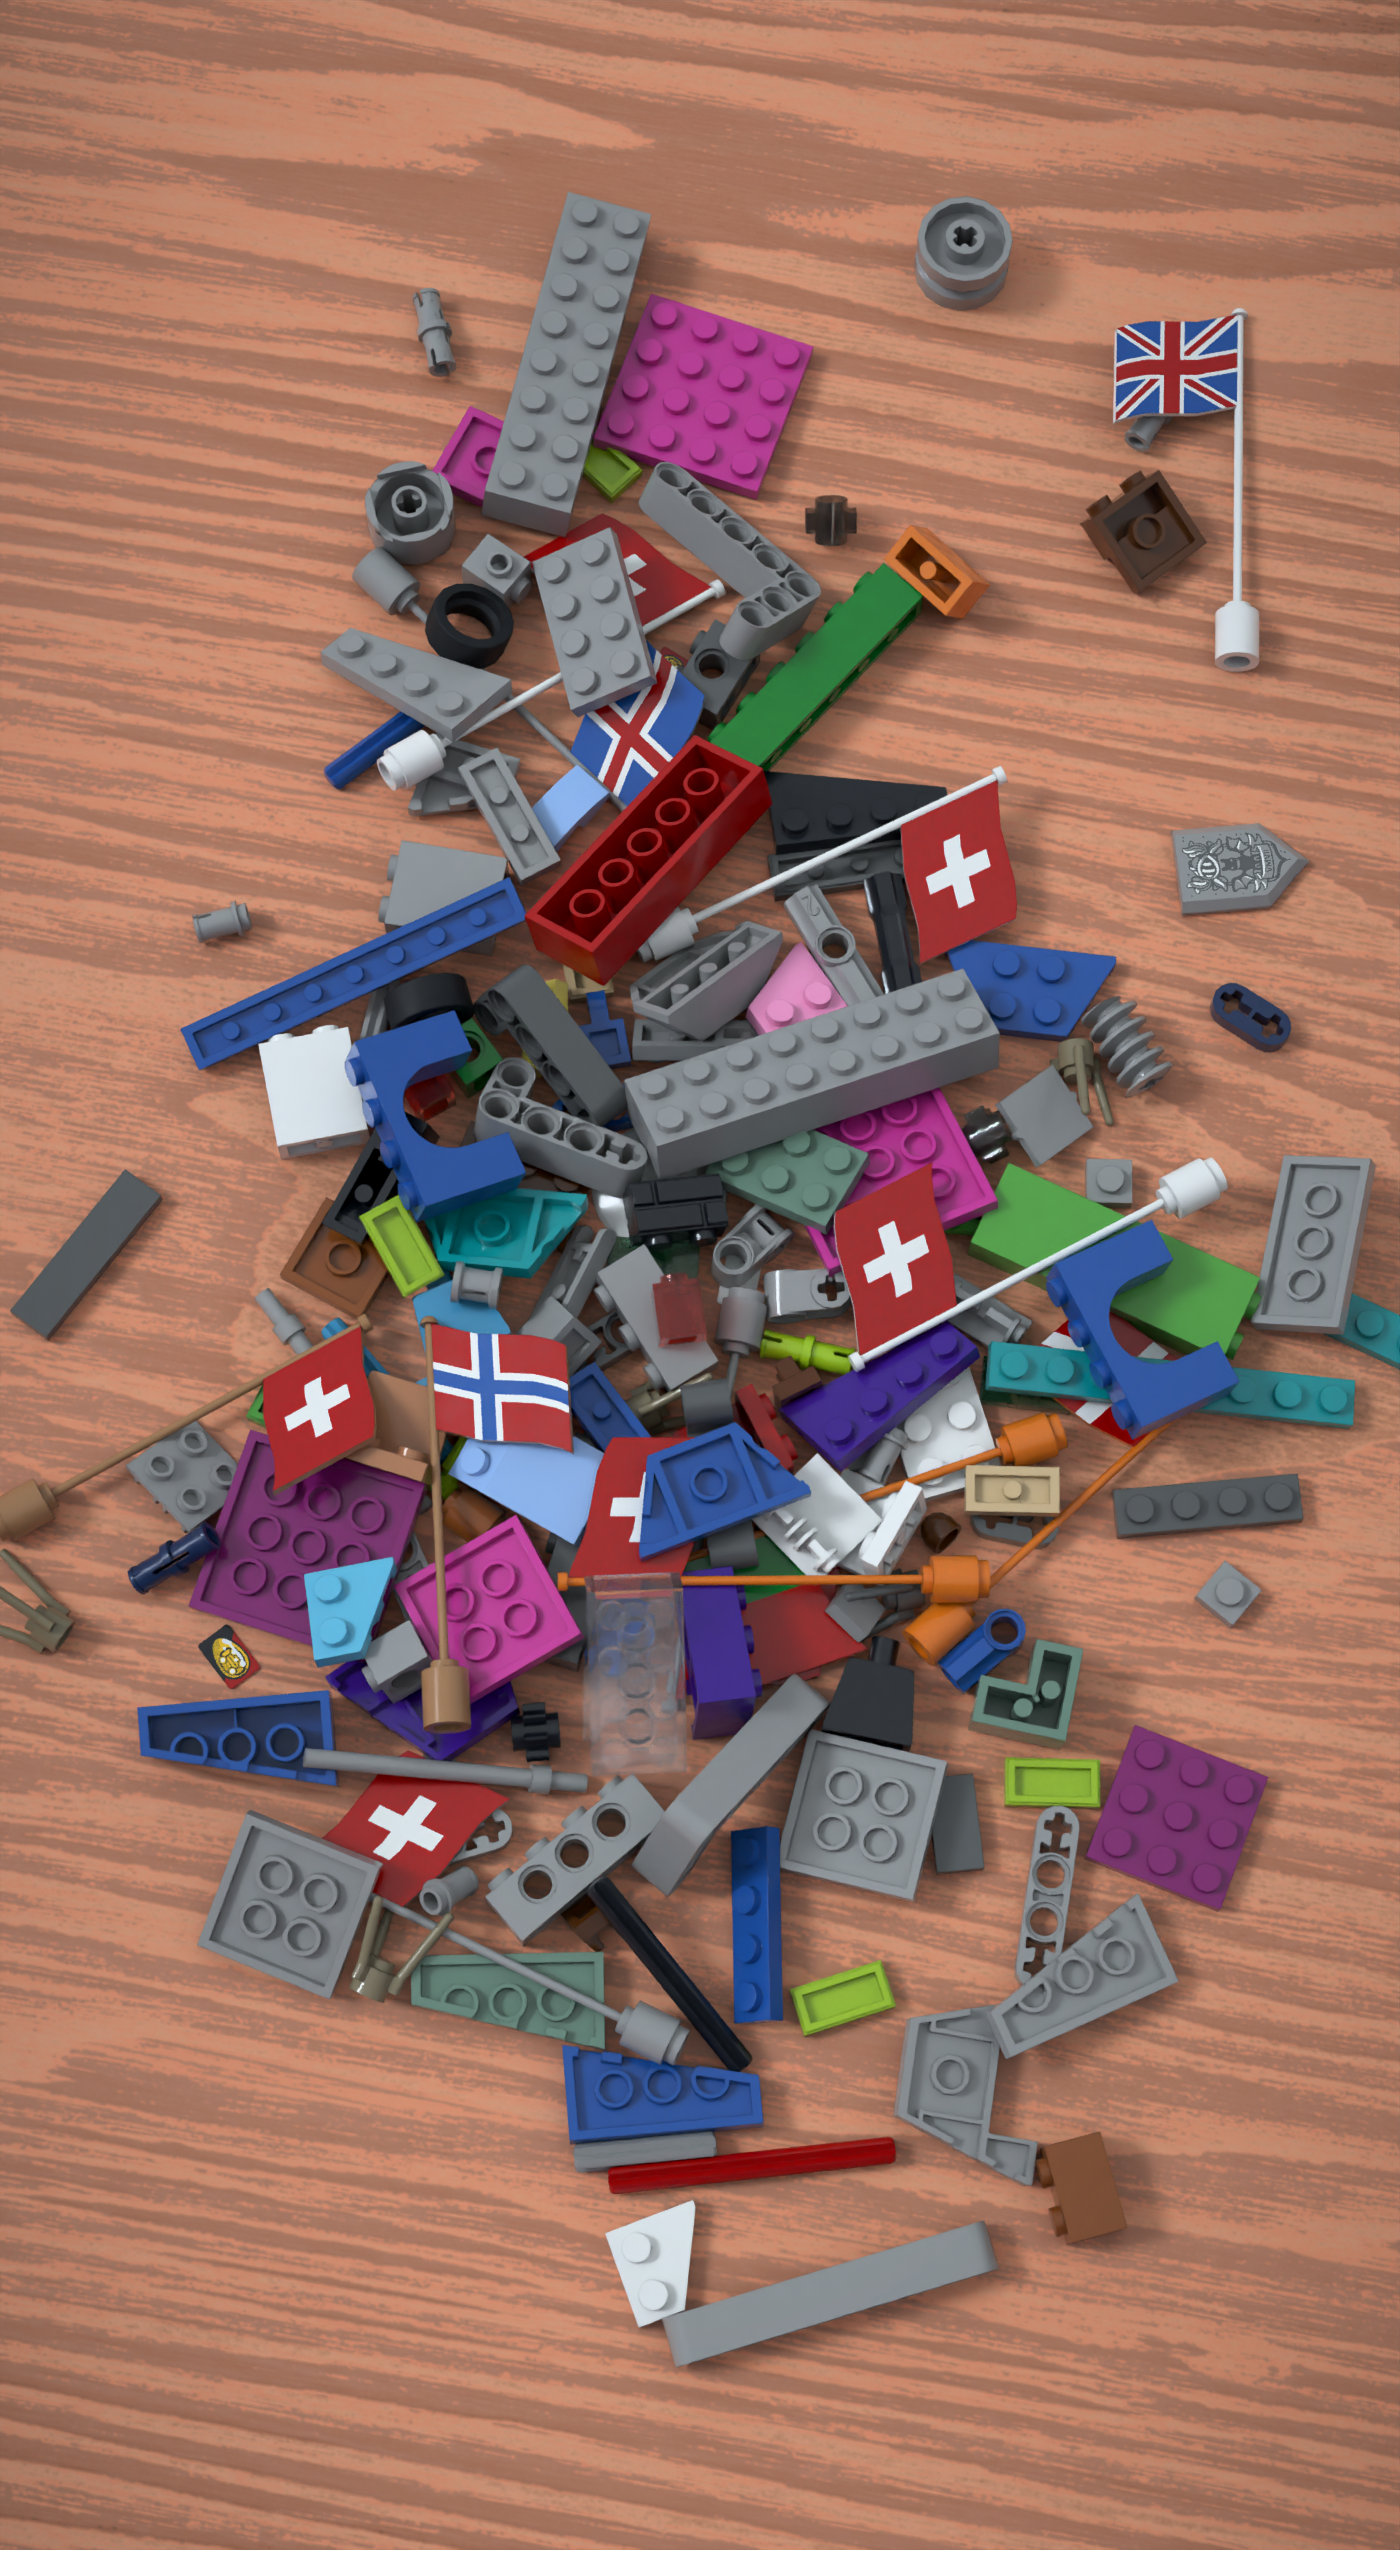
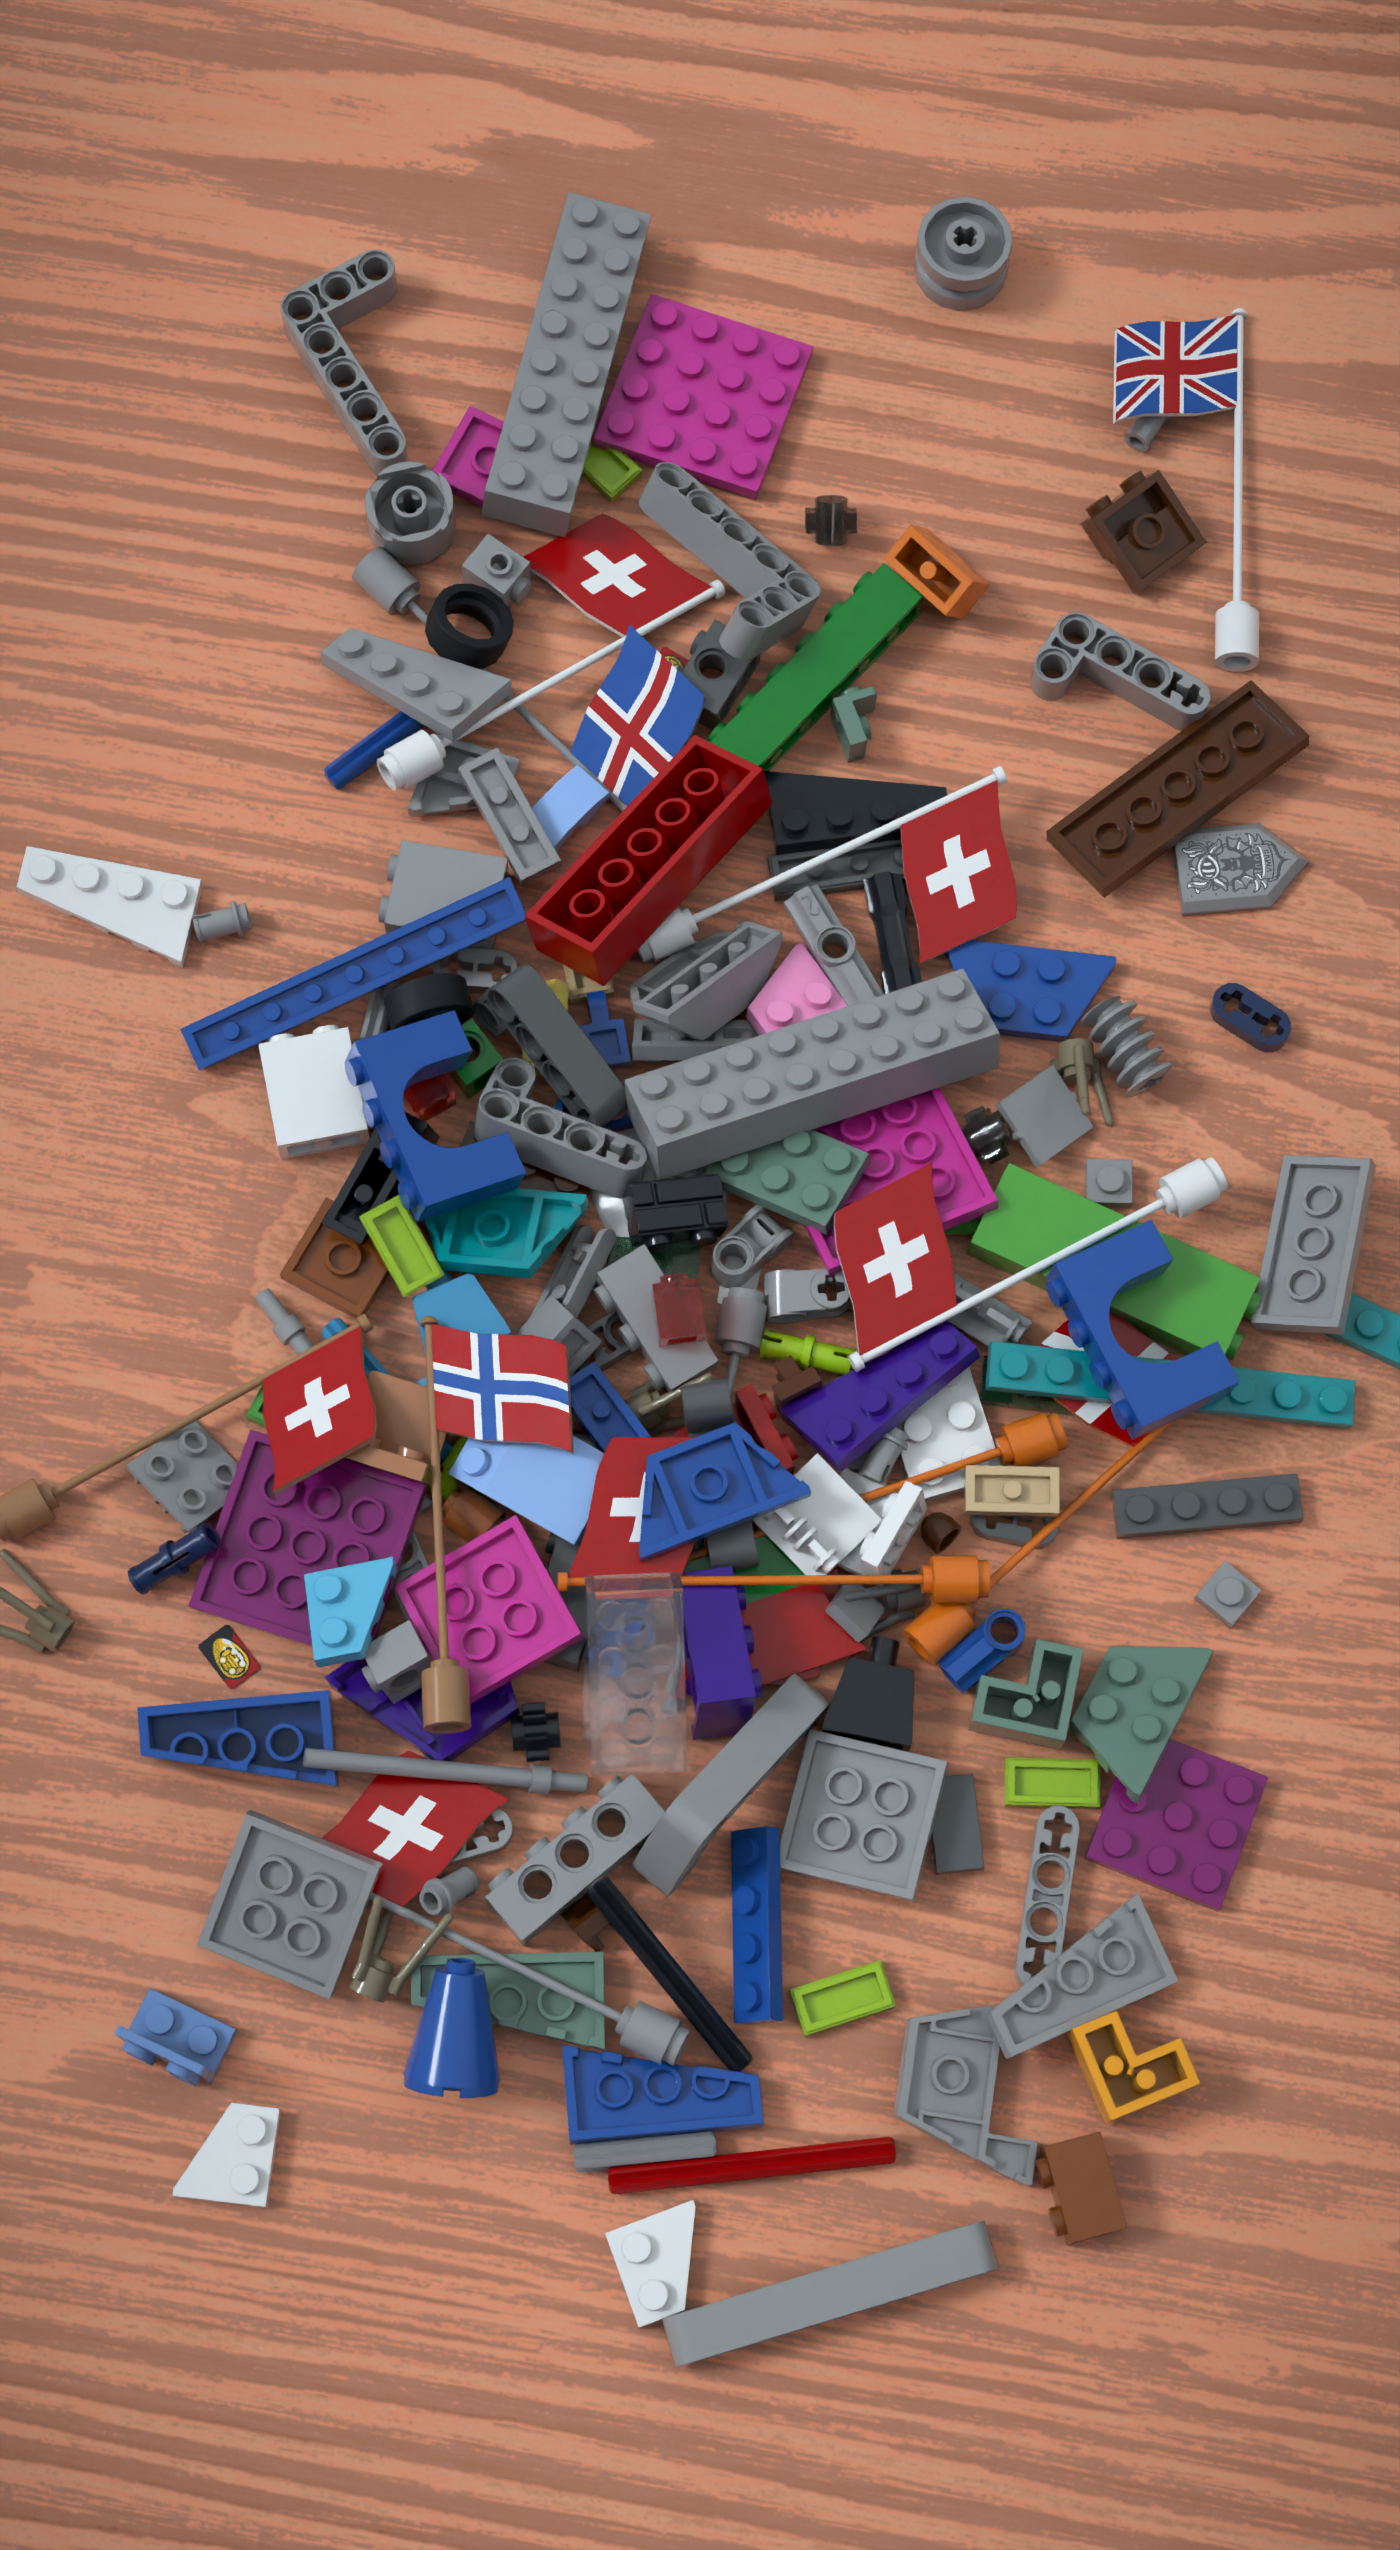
(86, 1255): dark grey tile -> none
(126, 900): none -> white wing
(178, 2035): none -> medium blue bracket
(234, 2159): none -> white wing
(339, 363): none -> light grey beam
(434, 332): light grey pin -> none
(455, 2036): none -> blue cone
(476, 1285): light grey bush -> none
(478, 960): none -> light grey beam
(594, 622): light grey plate -> none
(850, 722): none -> sand green bracket
(1122, 679): none -> light grey beam
(1122, 2080): none -> light orange brick
(1137, 1707): none -> sand green wing
(1177, 788): none -> reddish brown plate

